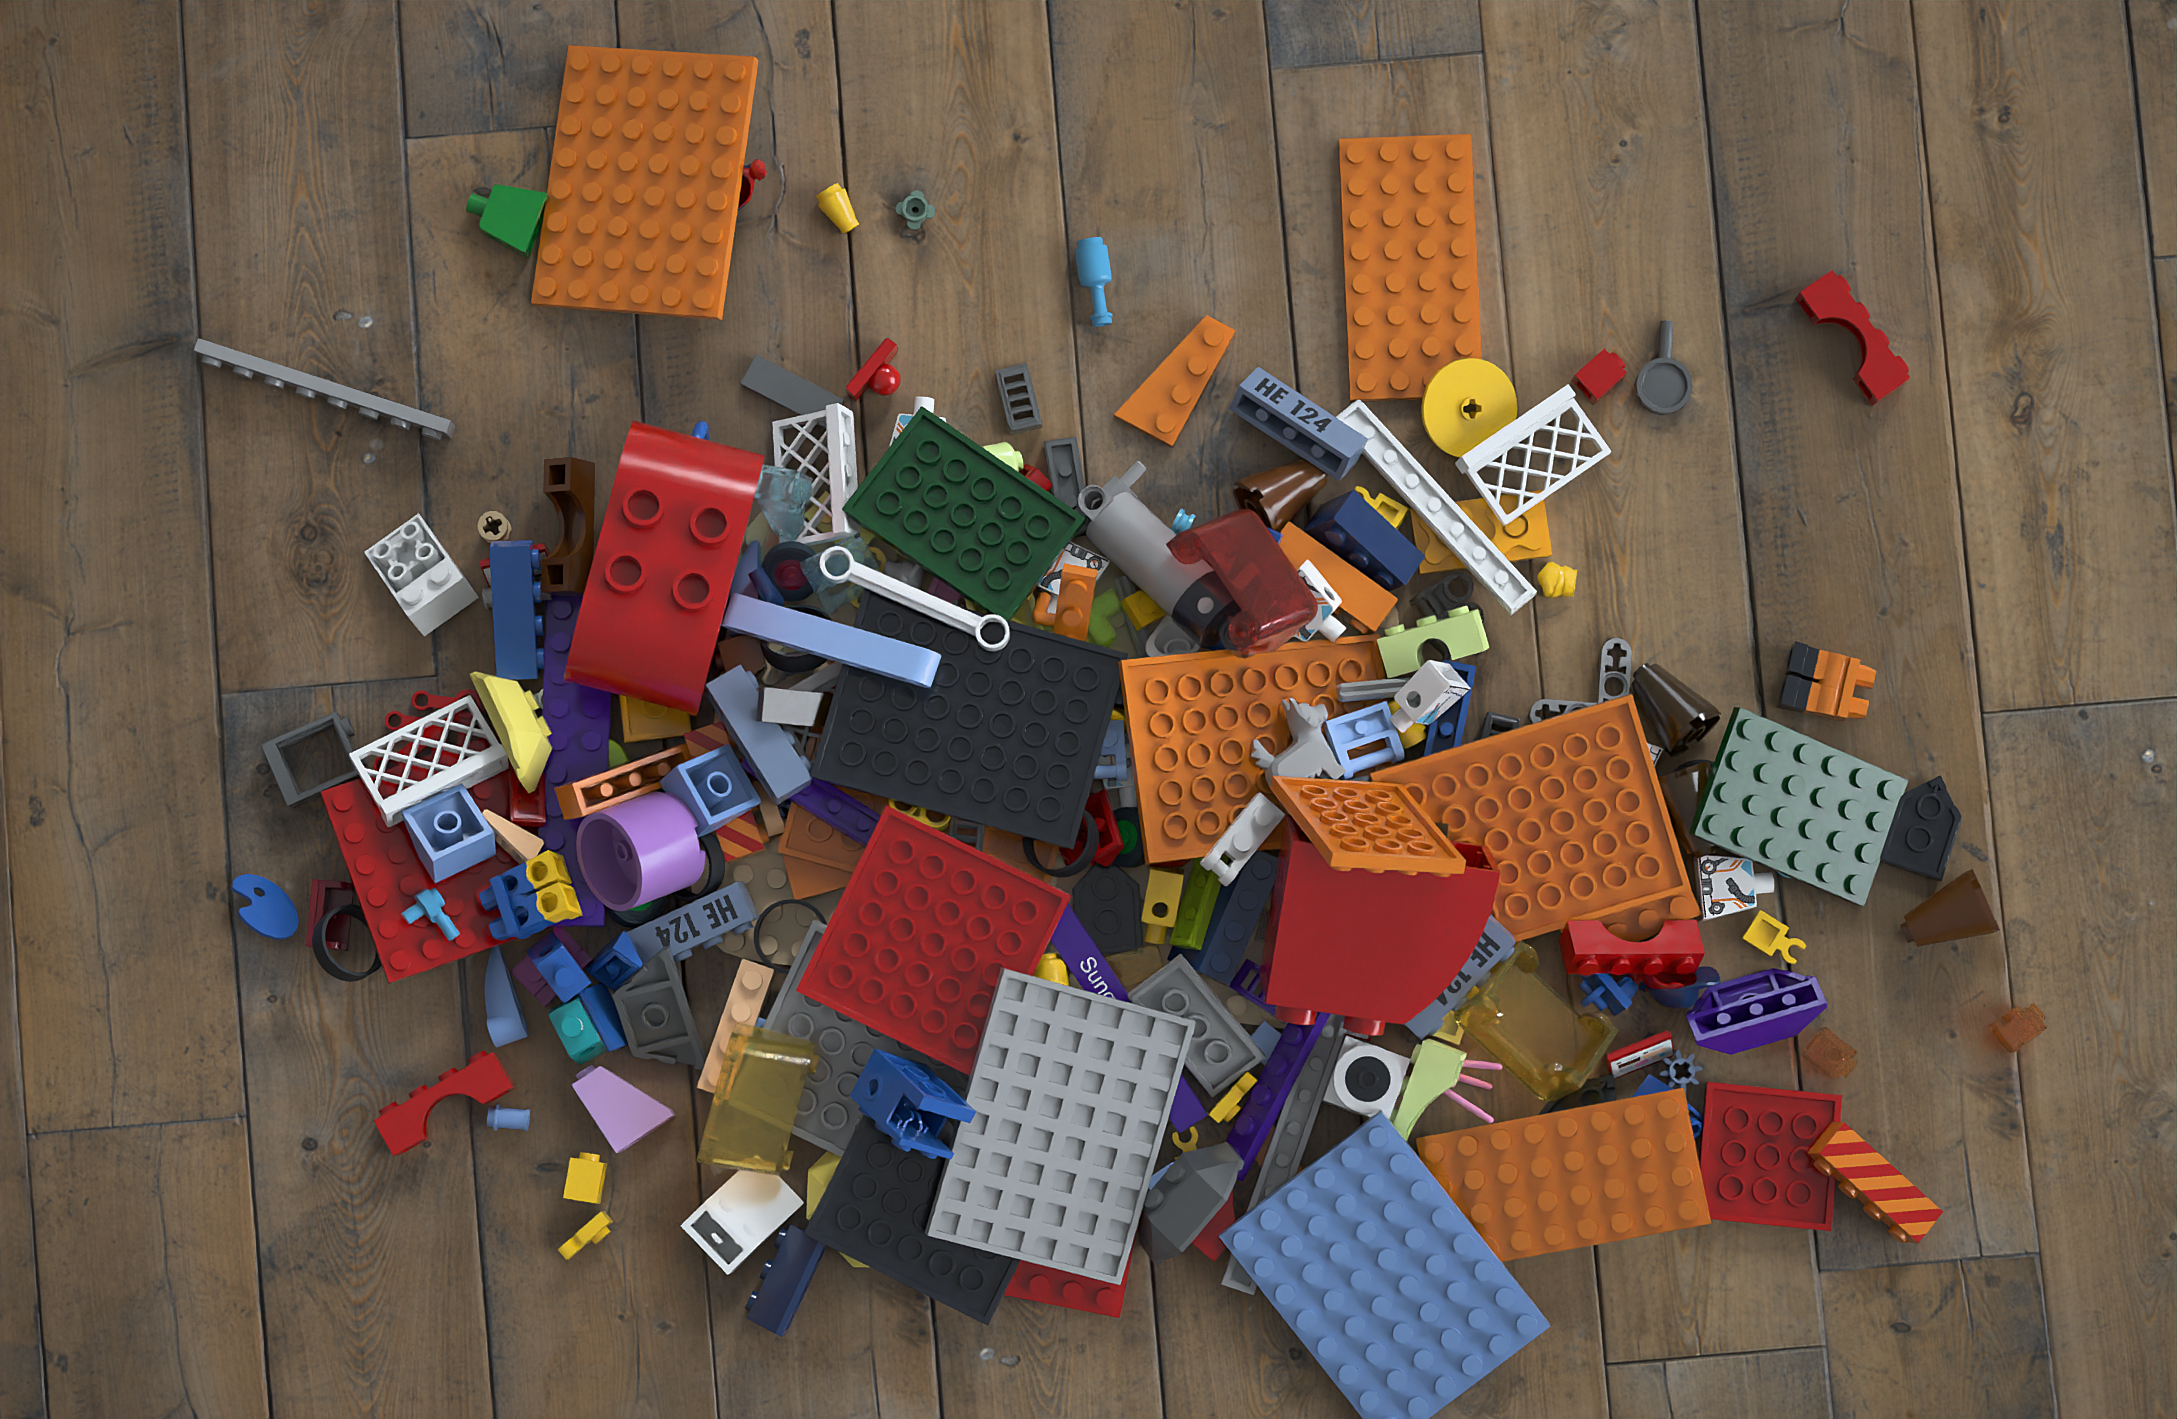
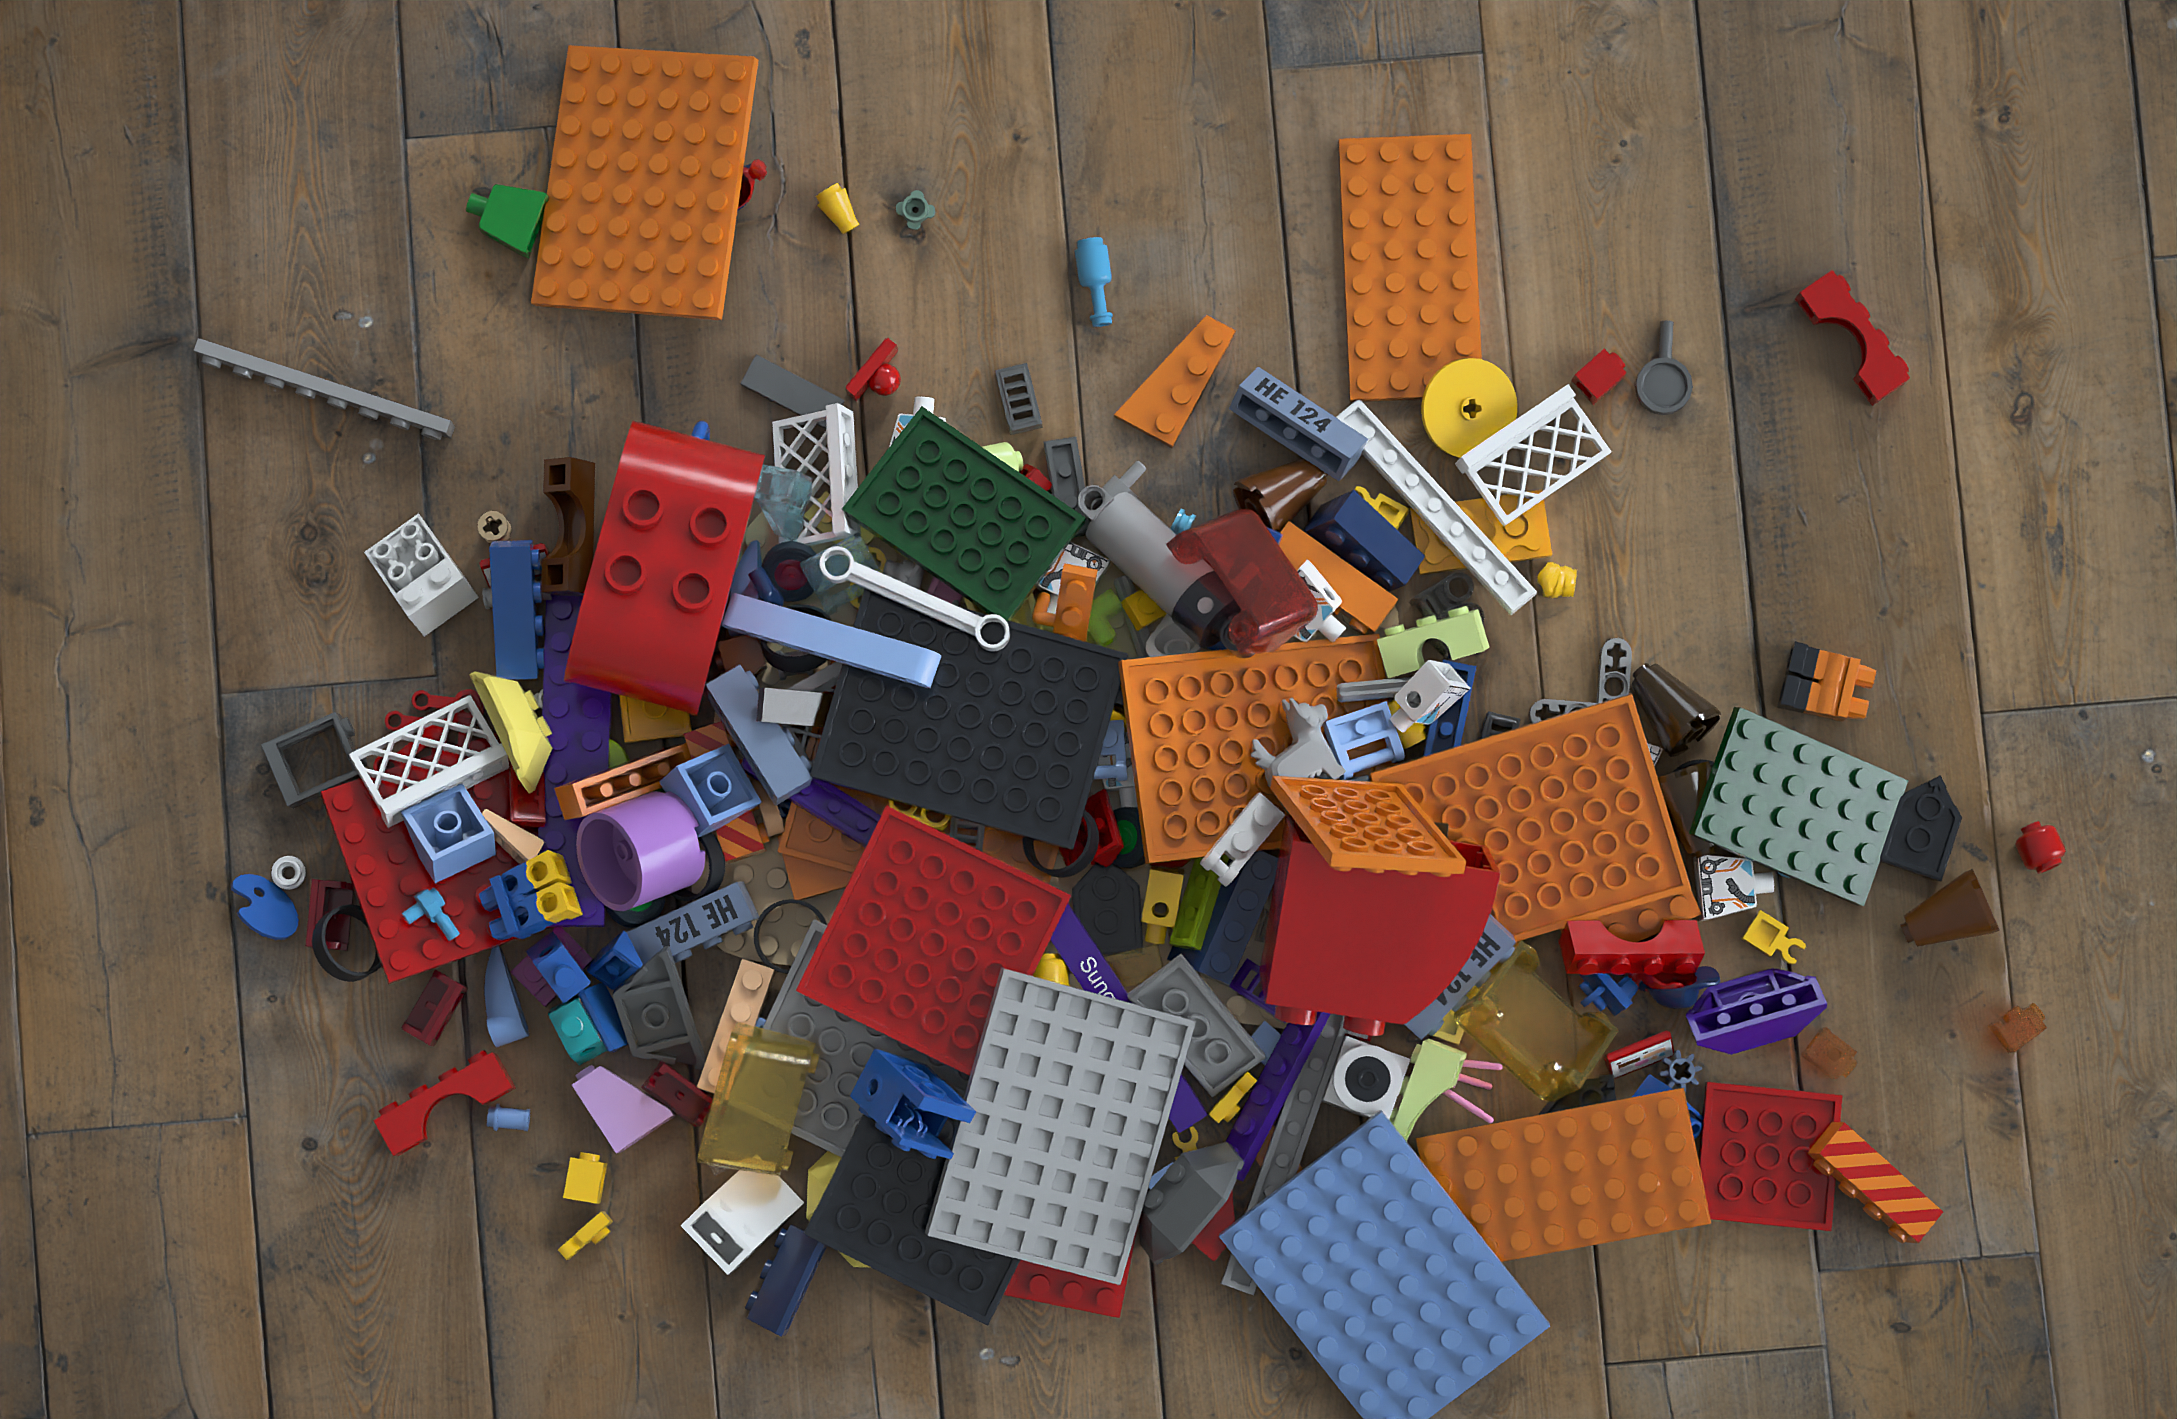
(278, 872): none -> white plate
(434, 1008): none -> dark red hinge
(678, 1094): none -> dark red hinge
(2040, 847): none -> red head

